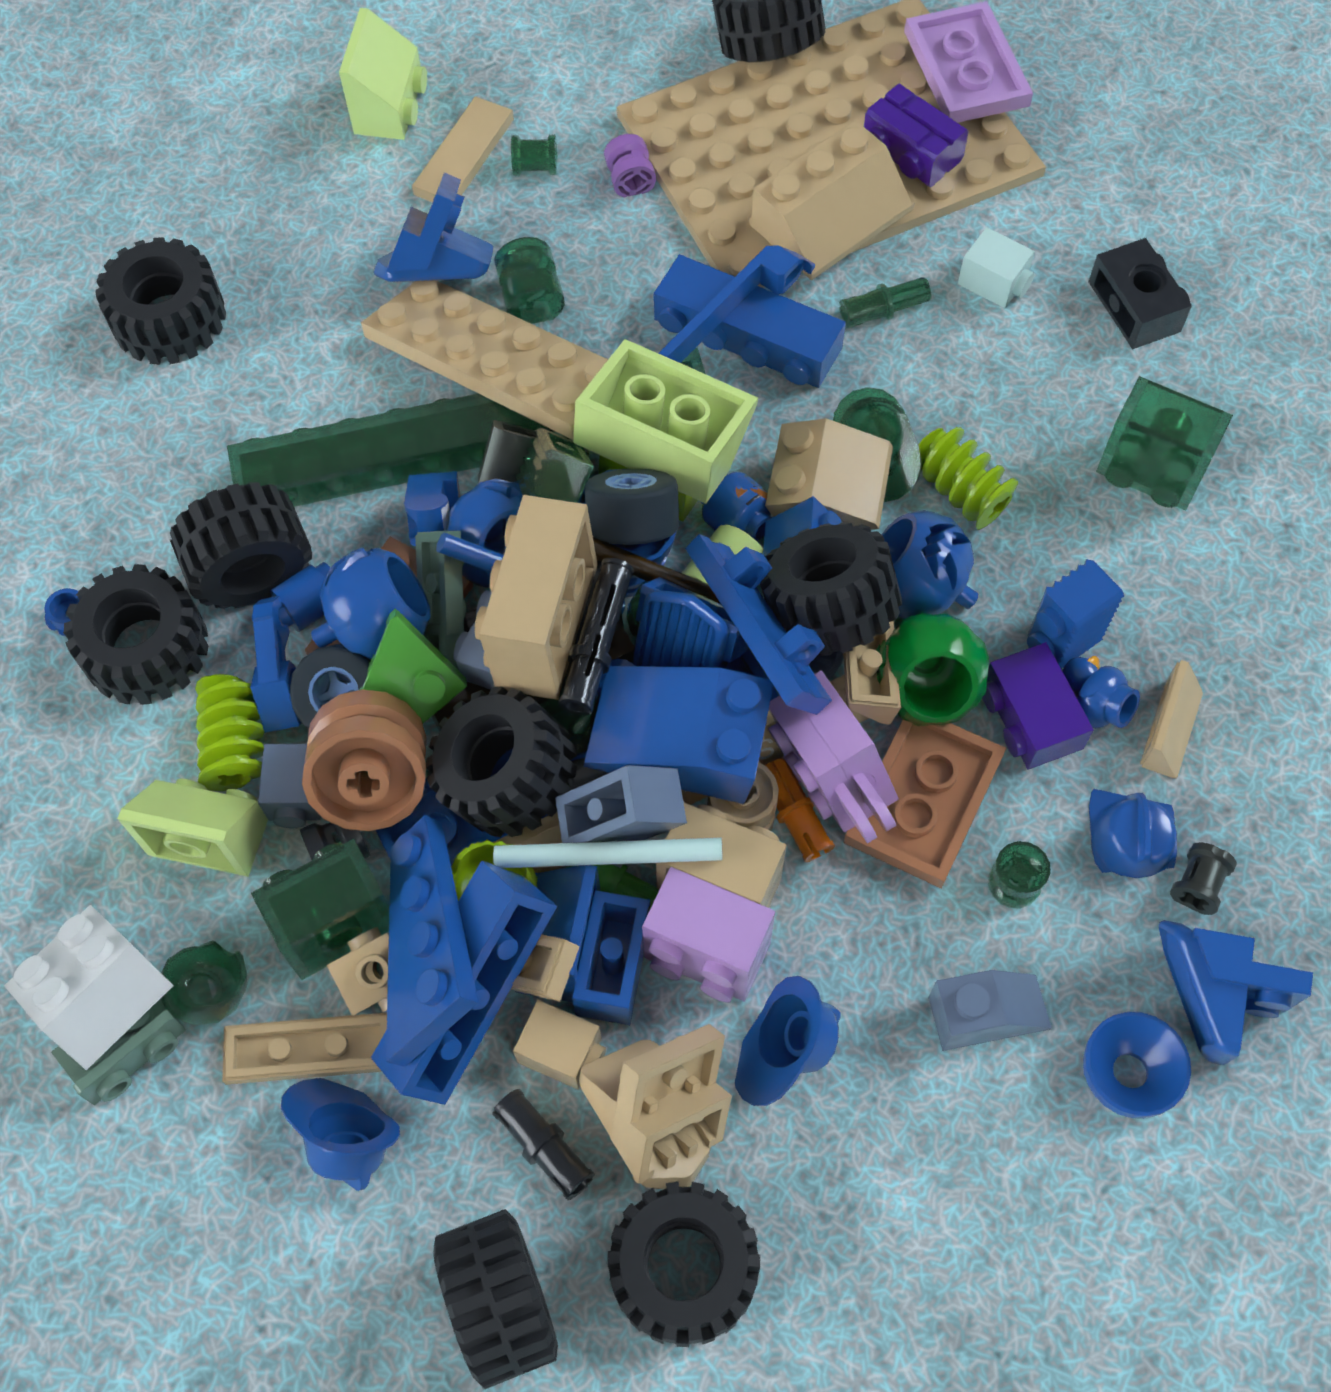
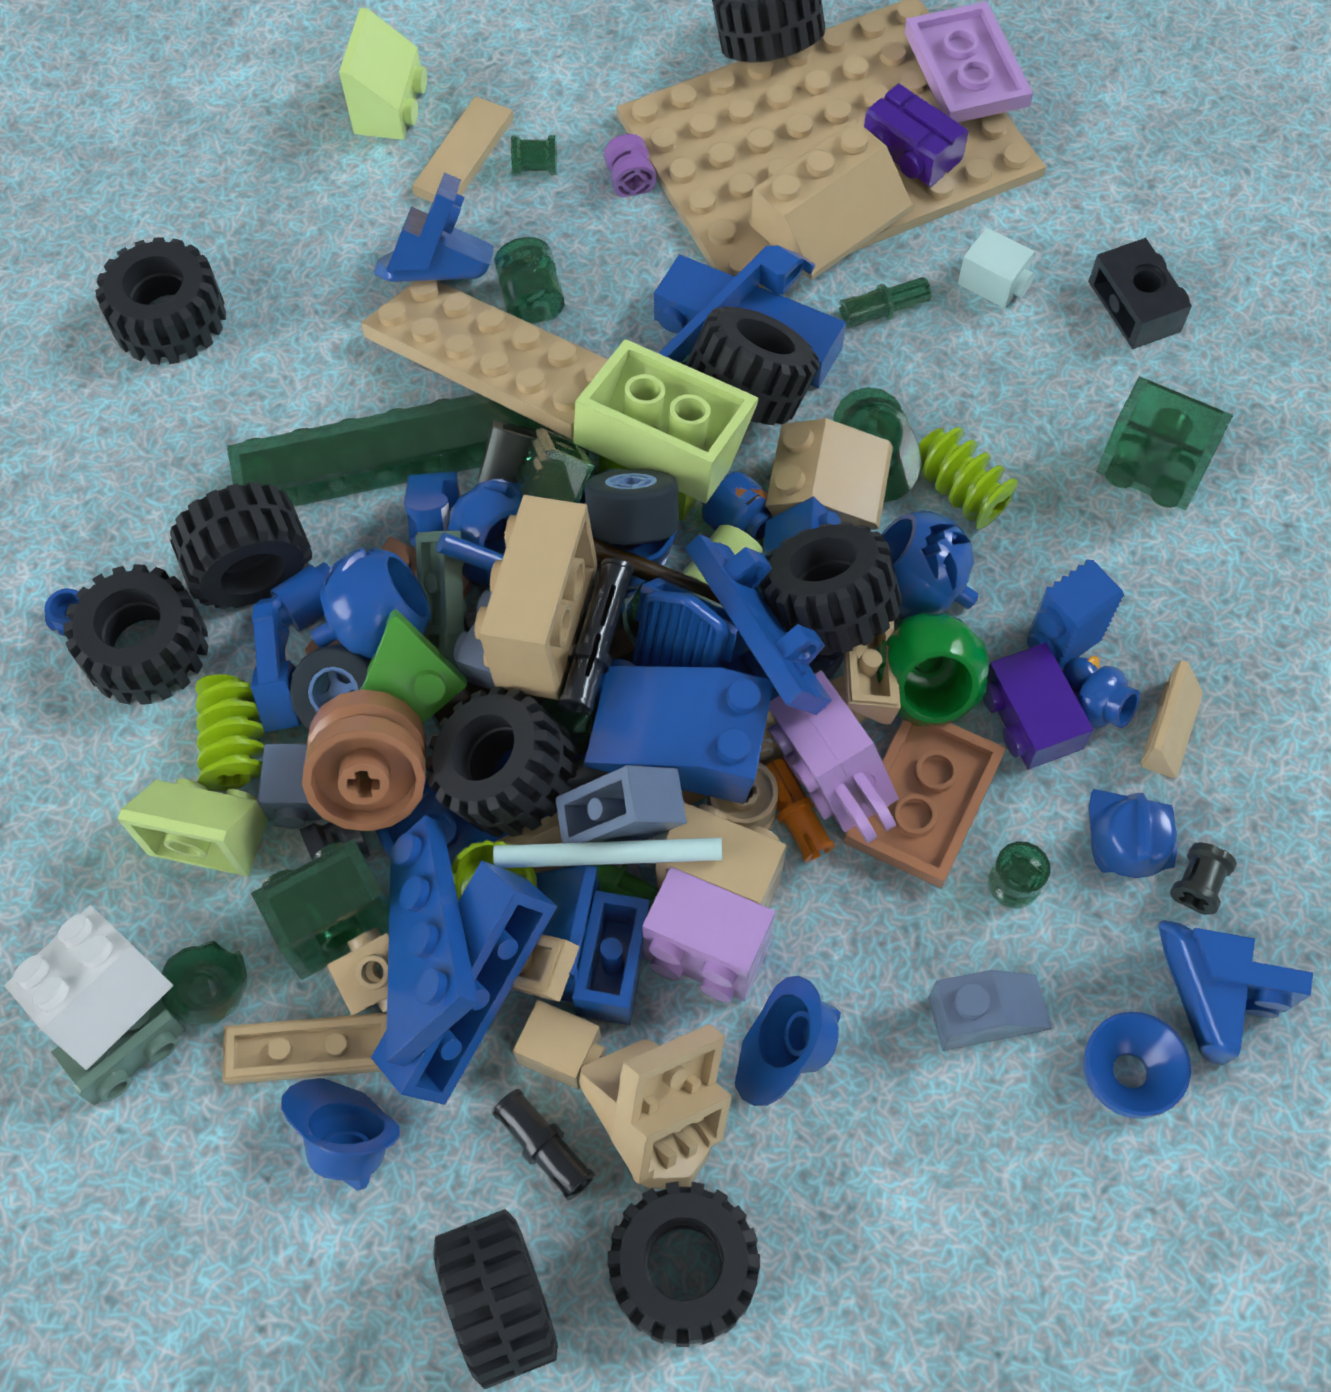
(758, 358): none -> black tyre

